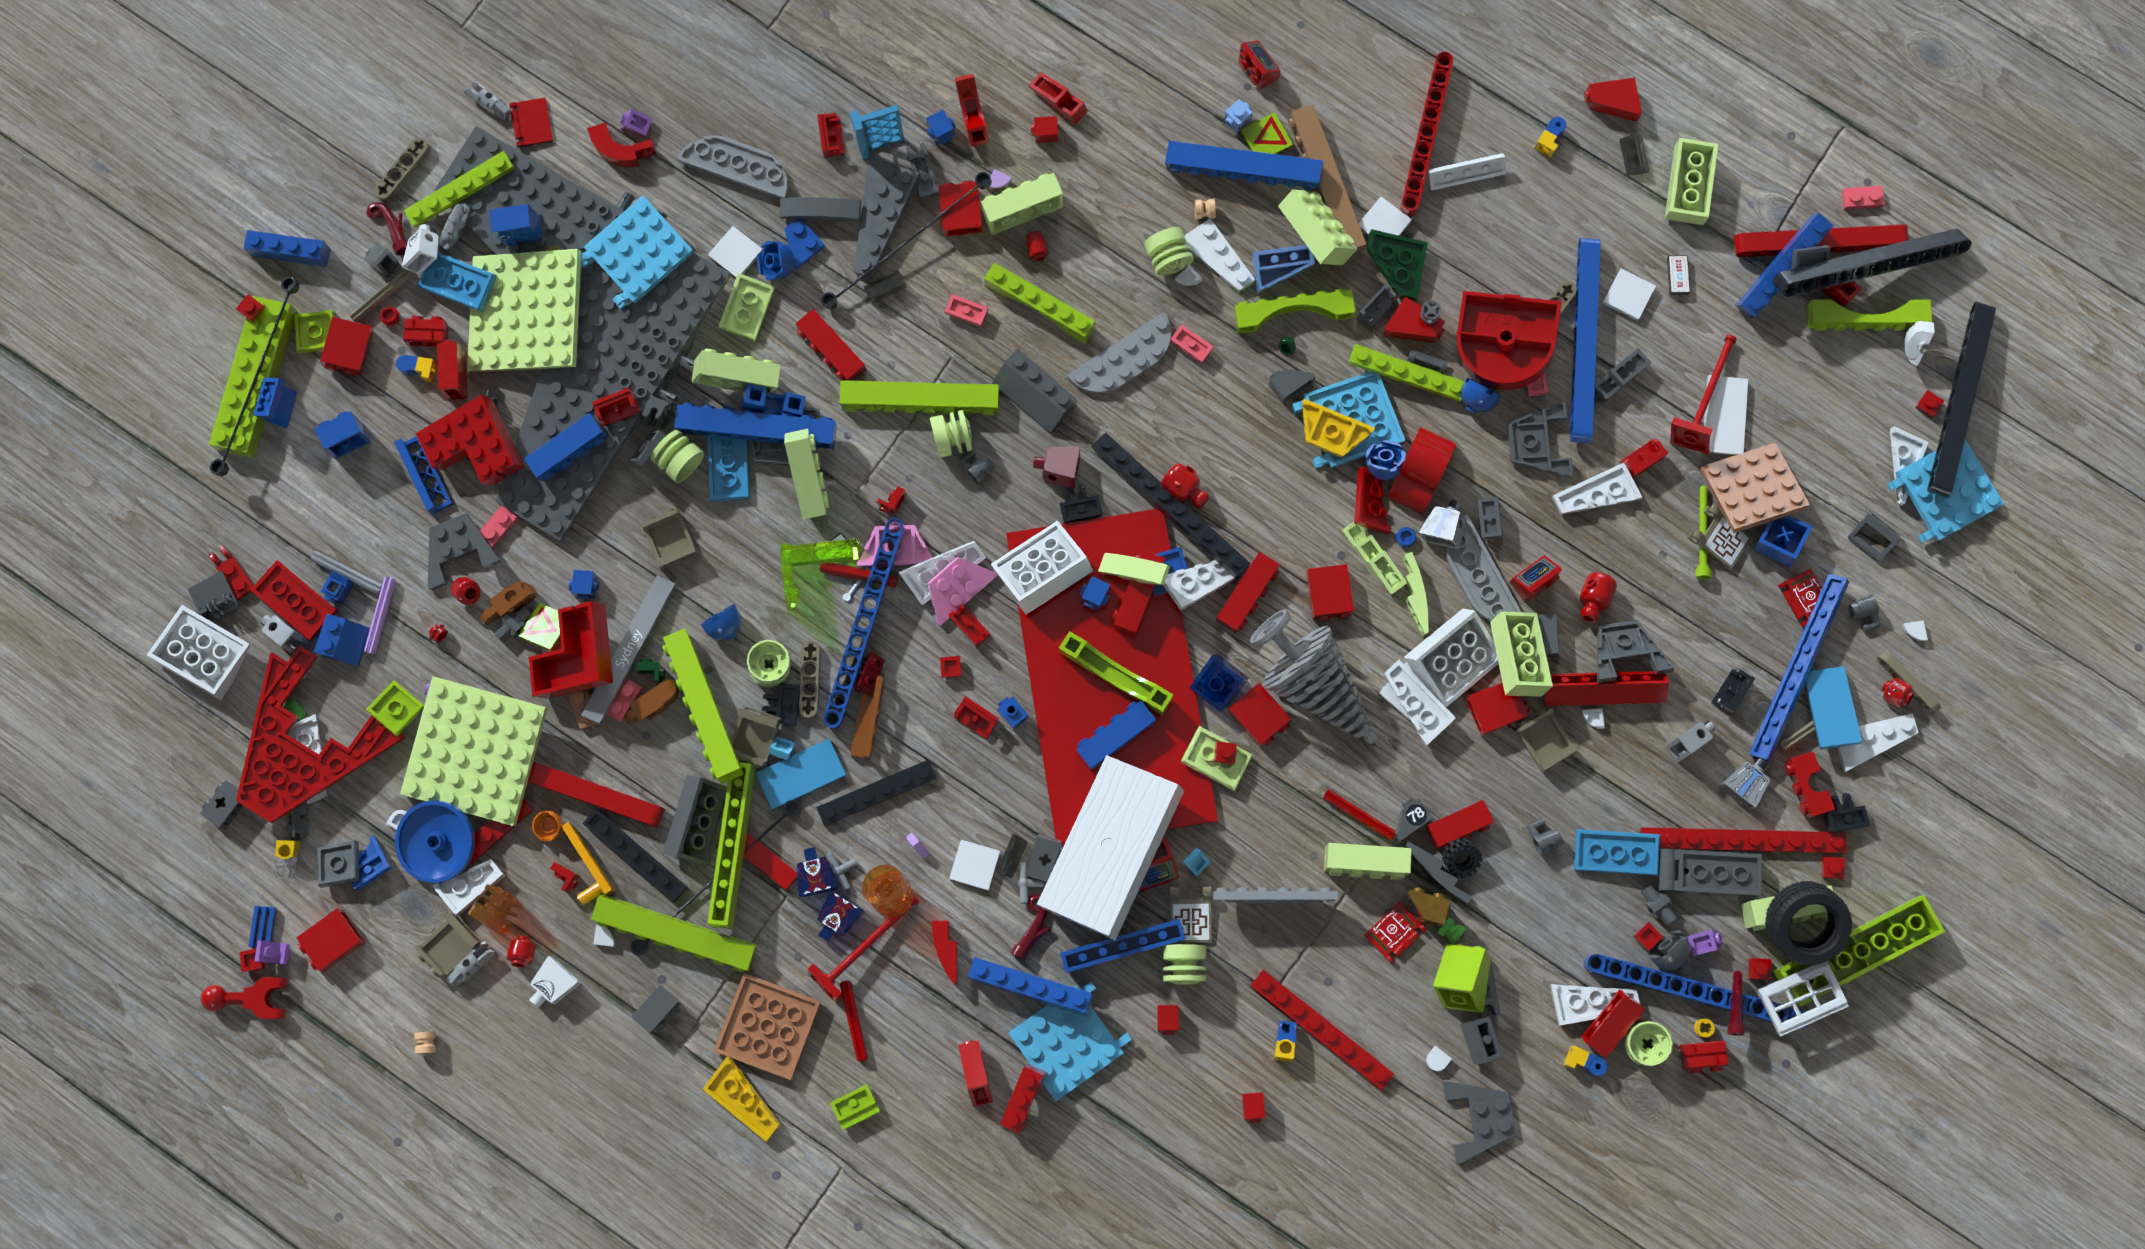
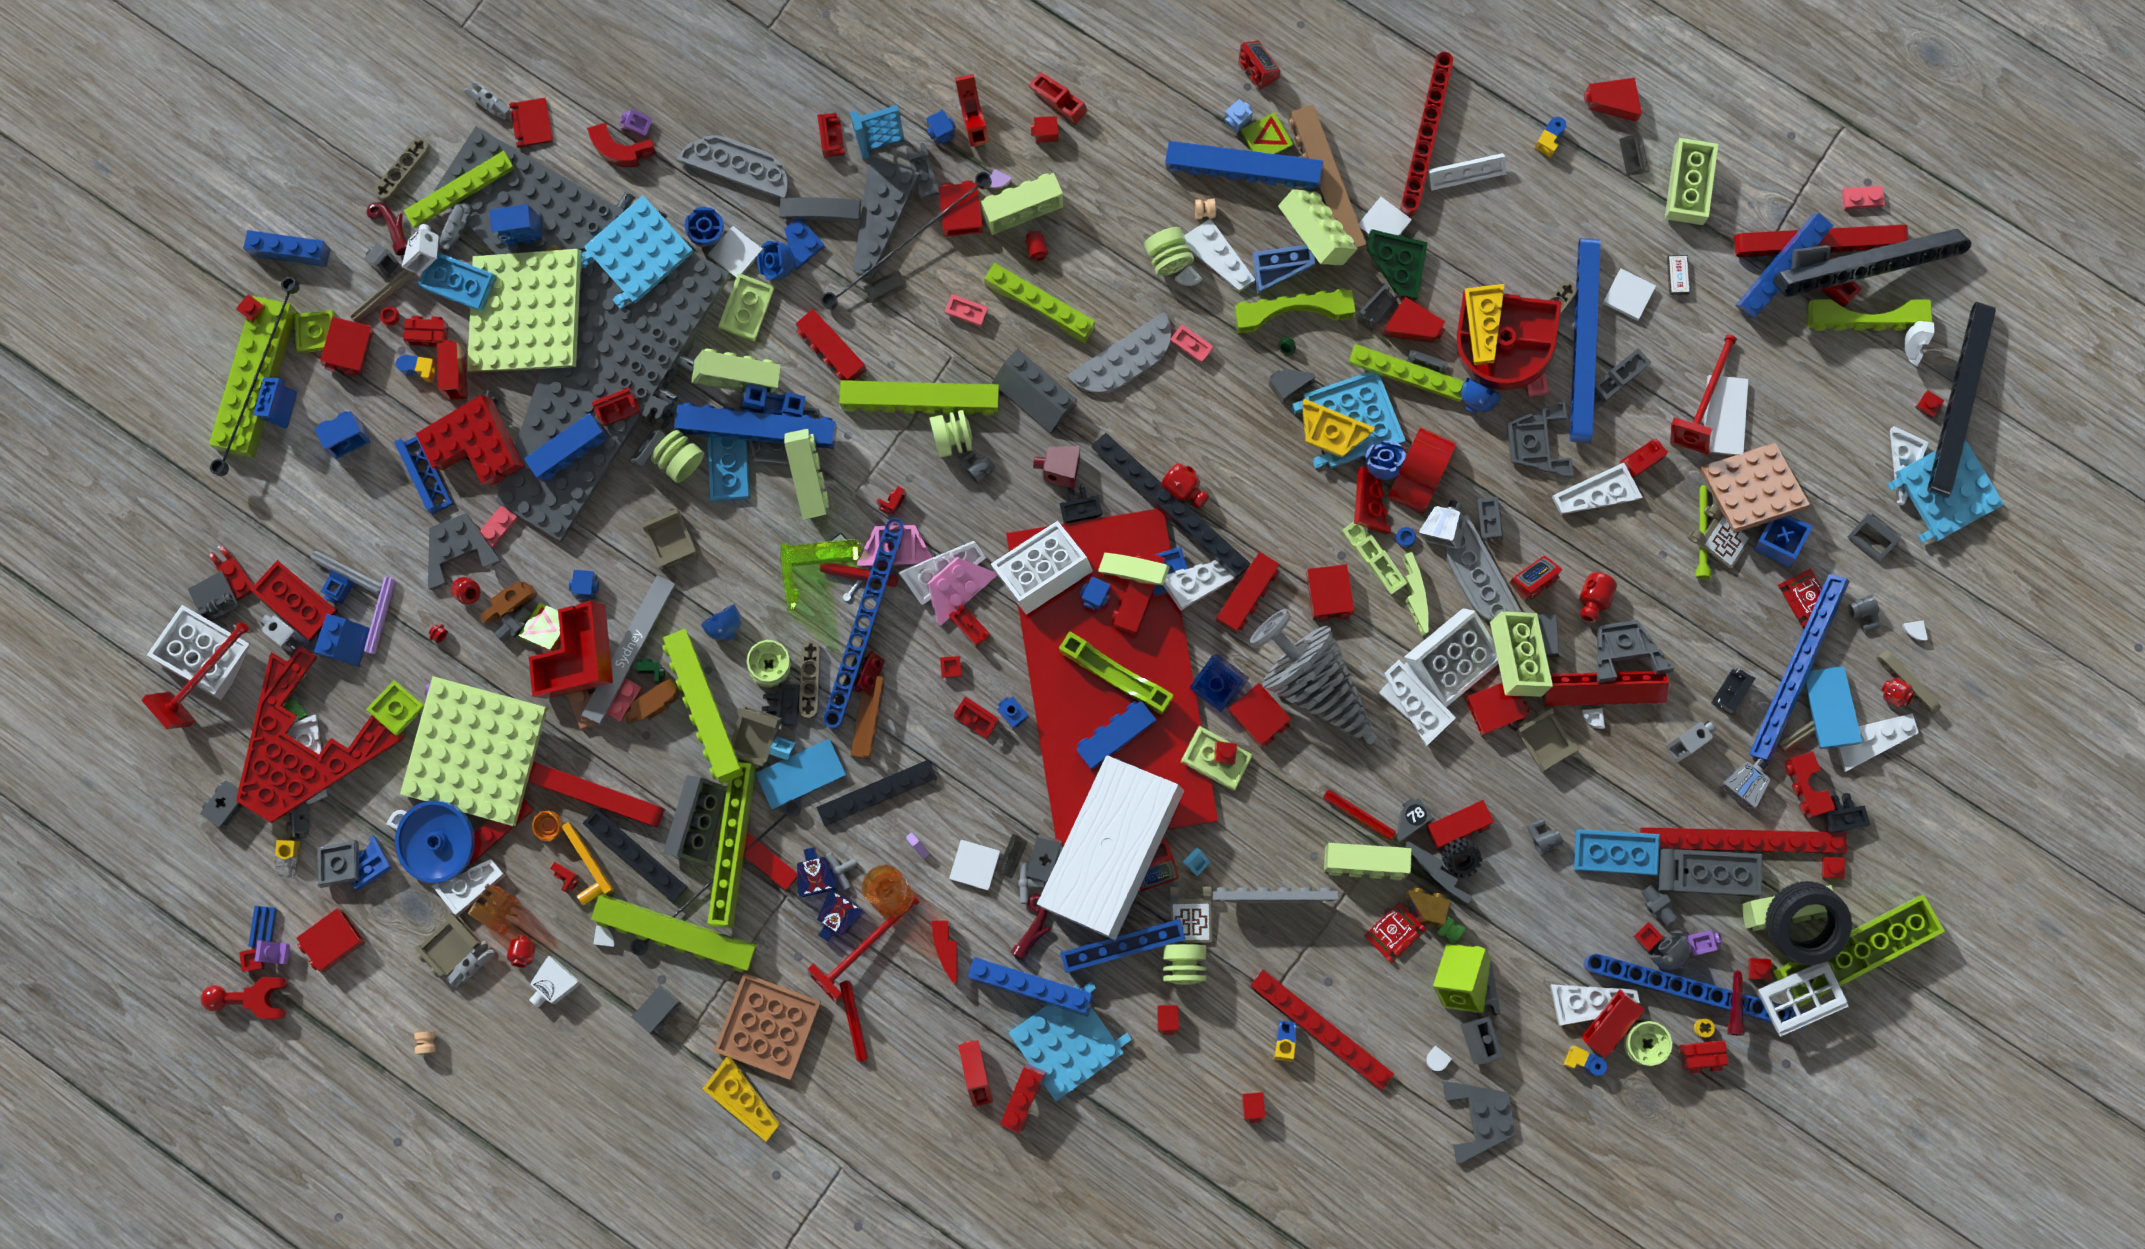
(168, 707): none -> red tile
(704, 227): none -> blue cylinder
(855, 1107): lime plate -> none
(1432, 308): flat silver wheel -> none
(1484, 314): none -> yellow wing

